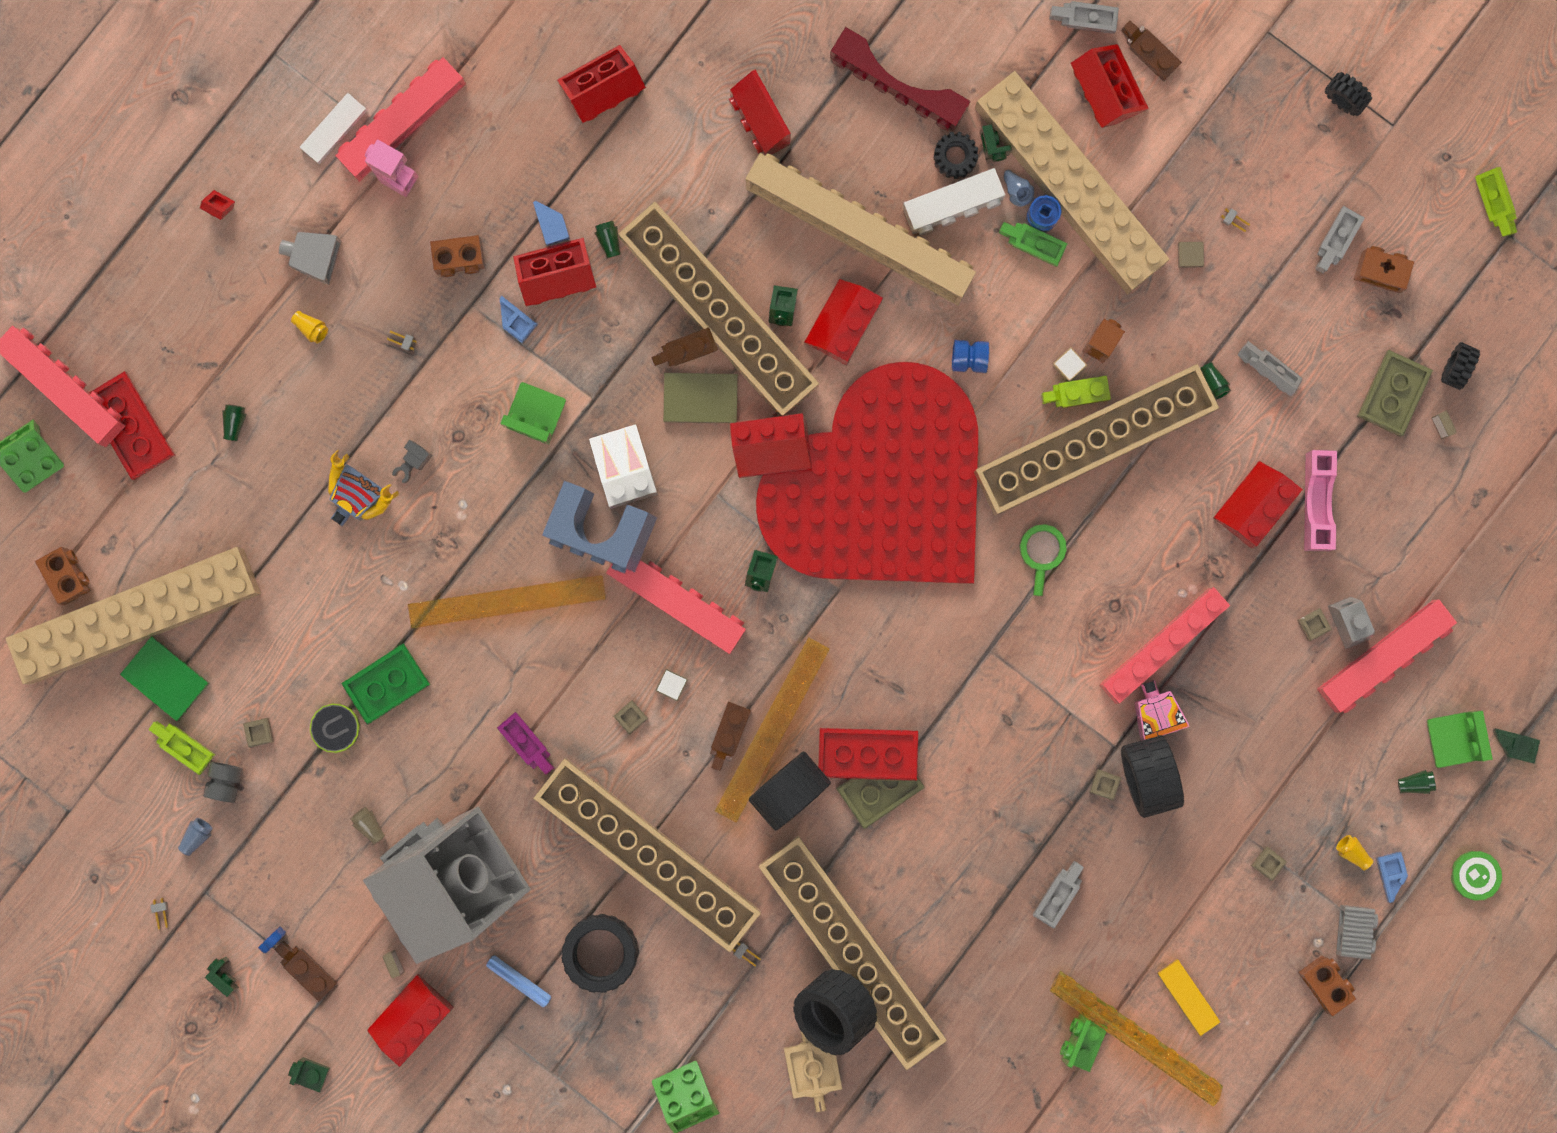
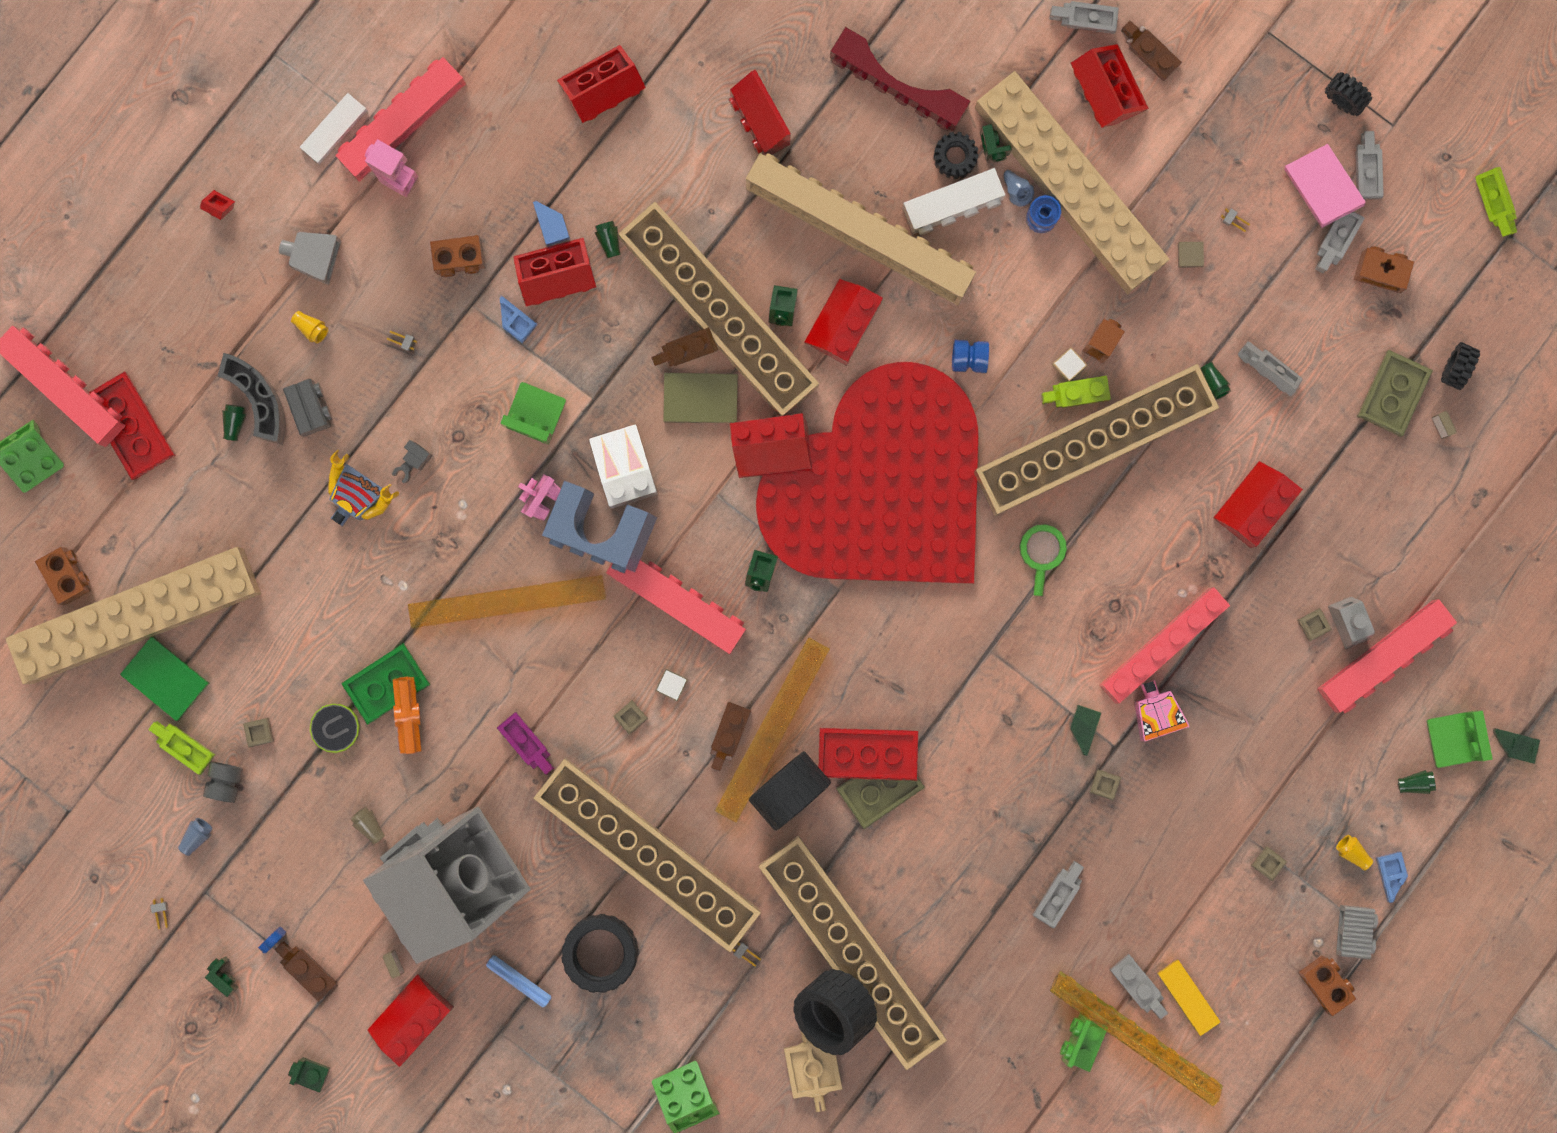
(265, 402): none -> dark grey brick
(307, 407): none -> dark grey brick
(407, 715): none -> orange piece
(533, 505): none -> bright pink hips
(1034, 242): bright green hinge -> none
(1084, 727): none -> clear green tile
(1139, 986): none -> light grey hinge
(1152, 776): black tyre -> none
(1319, 481): bright pink arch -> none
(1324, 185): none -> bright pink tile
(1369, 167): none -> light grey hinge
(1476, 875): bright green tile -> none

